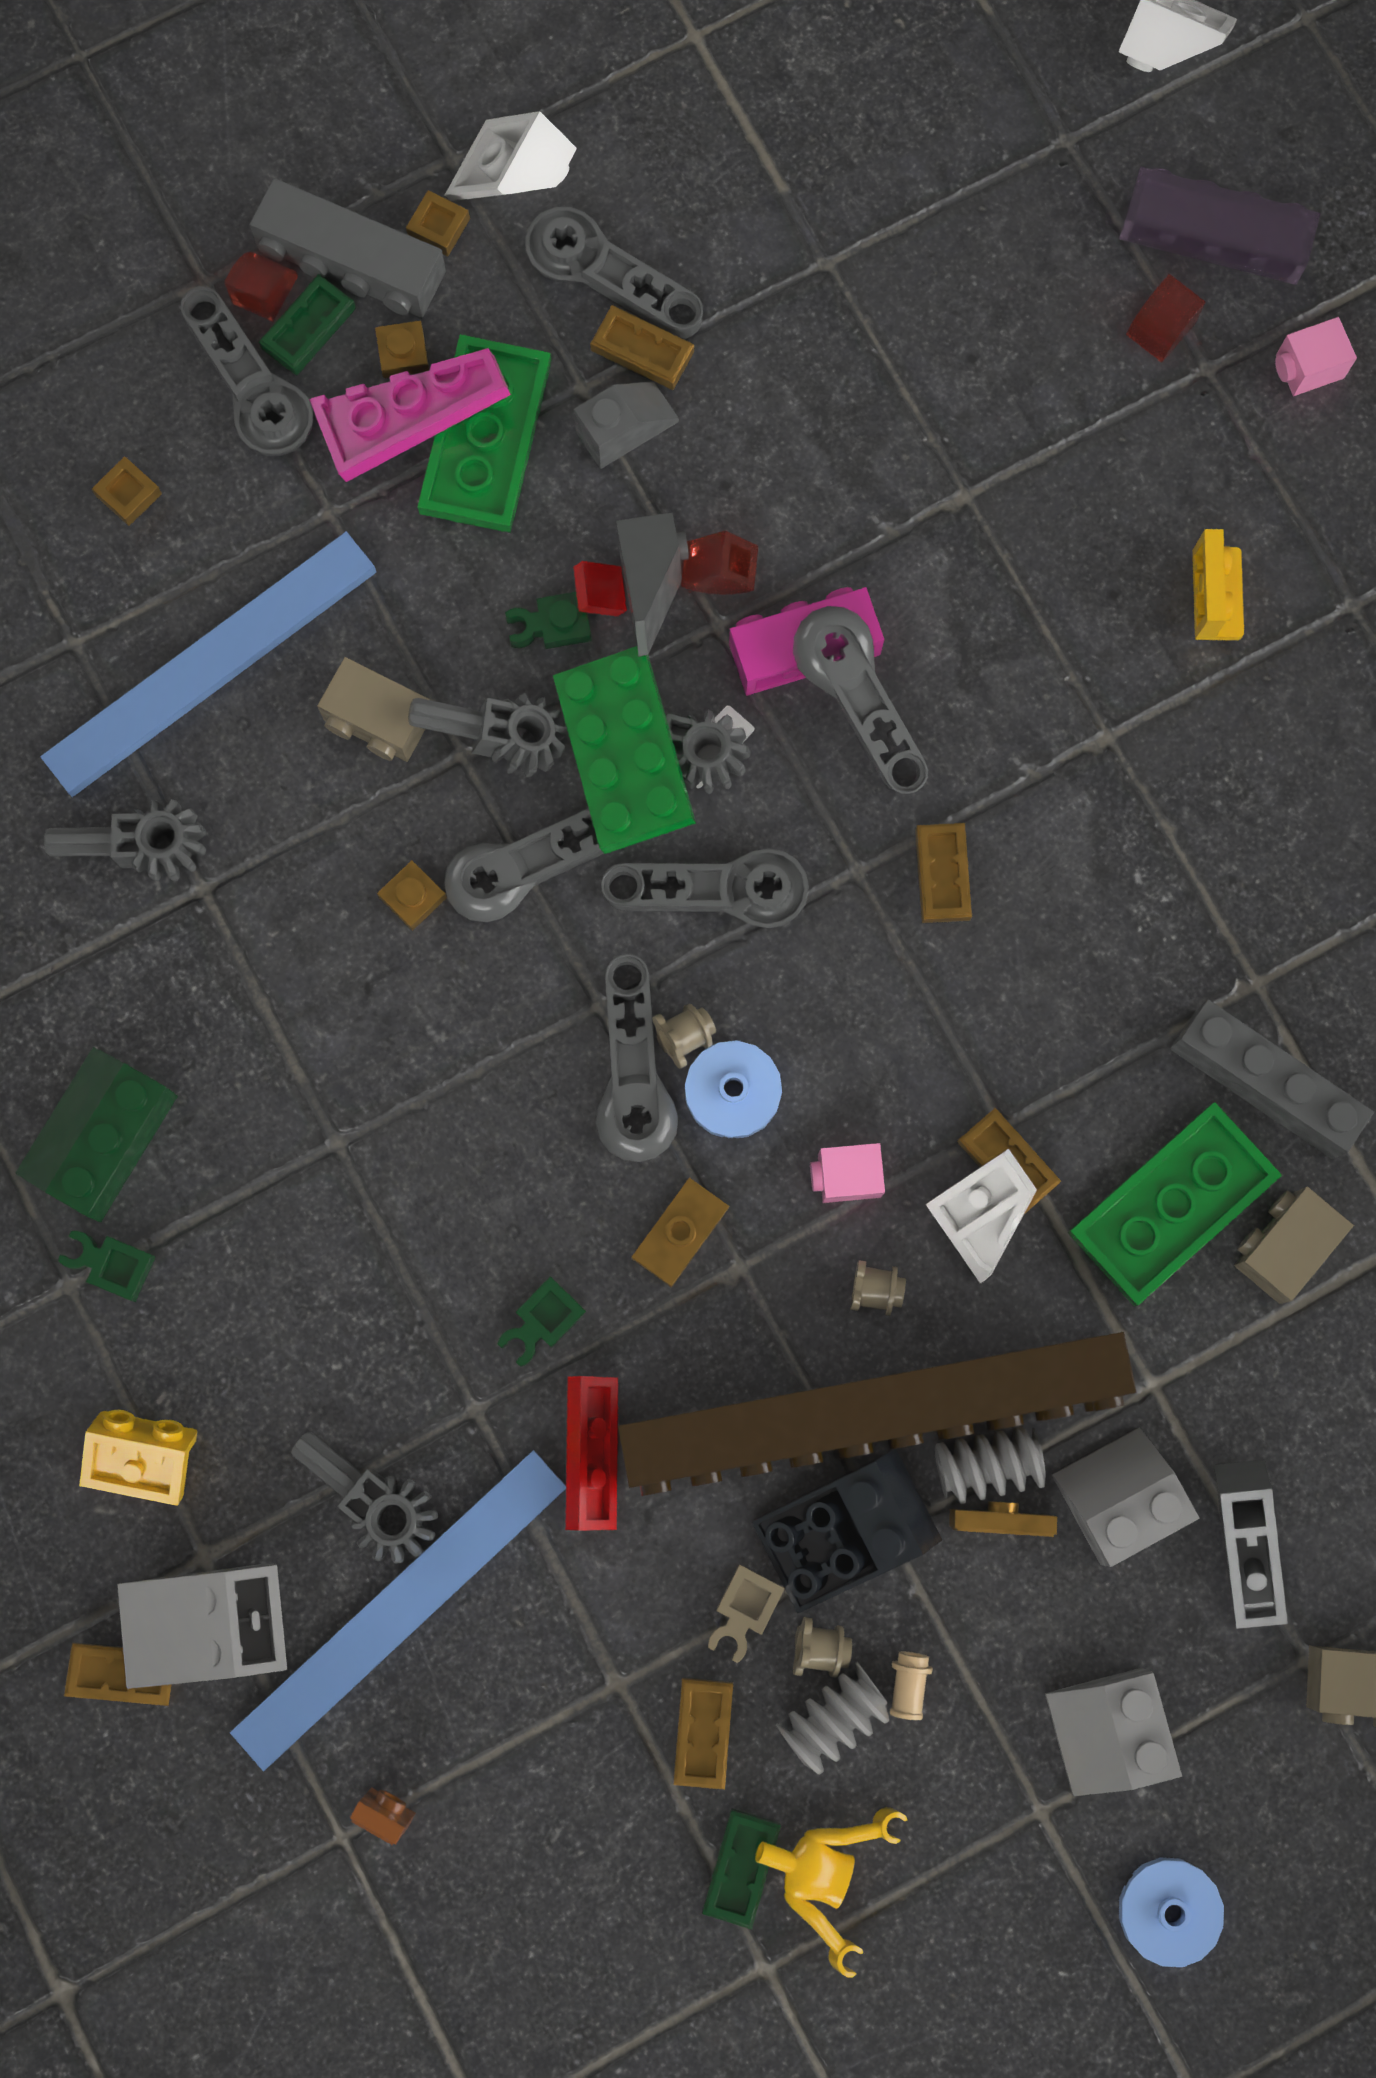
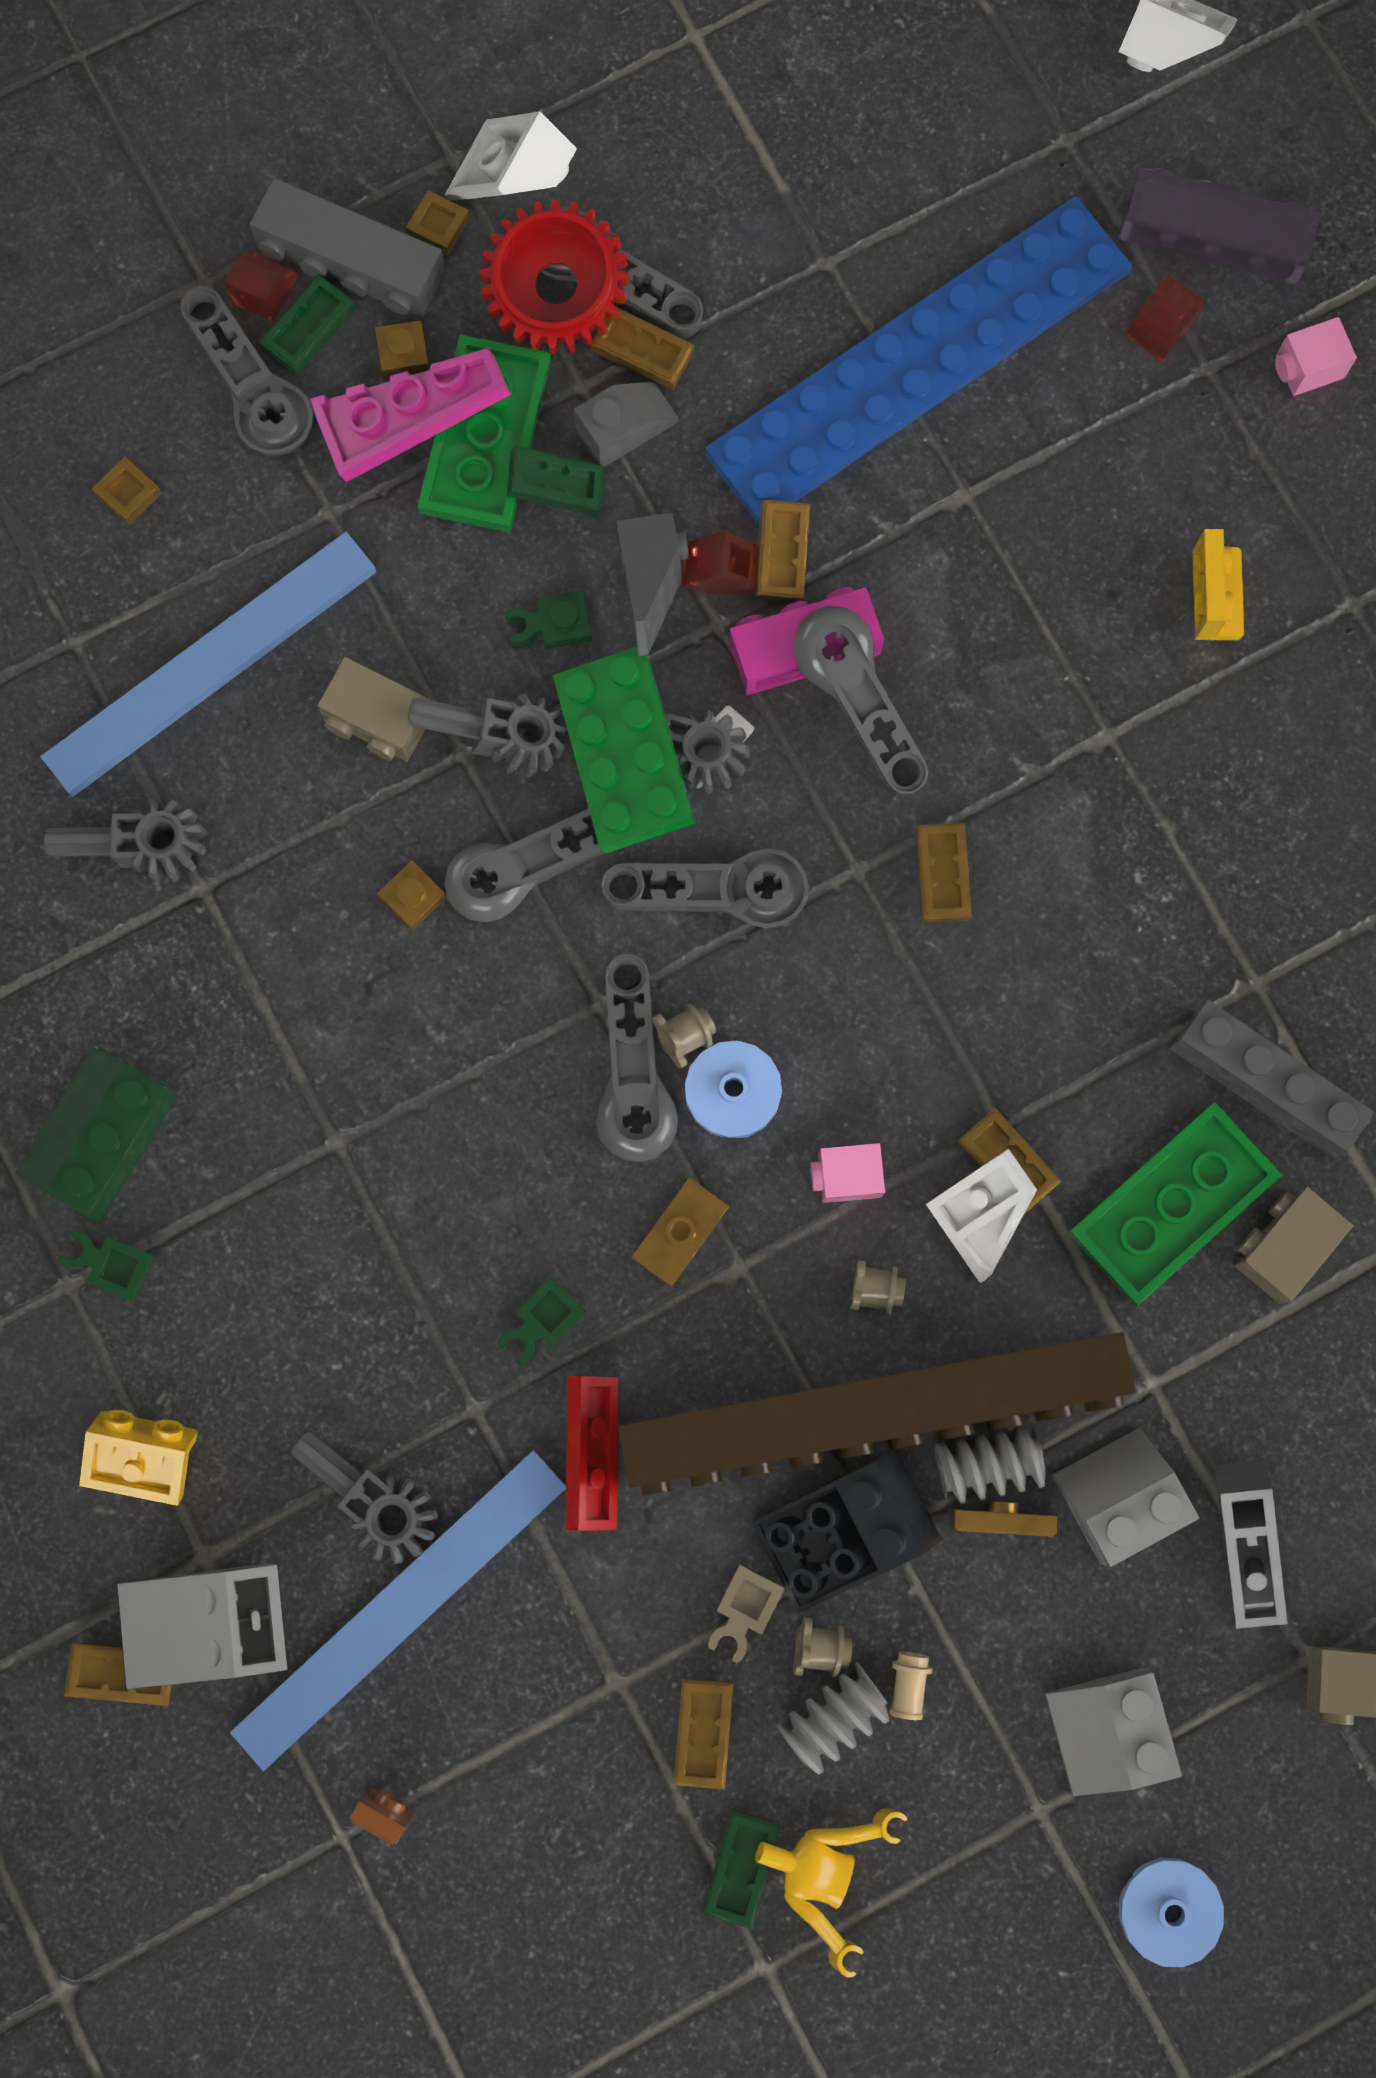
(549, 240): none -> red gear
(555, 480): none -> dark green plate
(600, 588): red tile -> none
(782, 550): none -> pearl gold plate
(918, 359): none -> blue plate

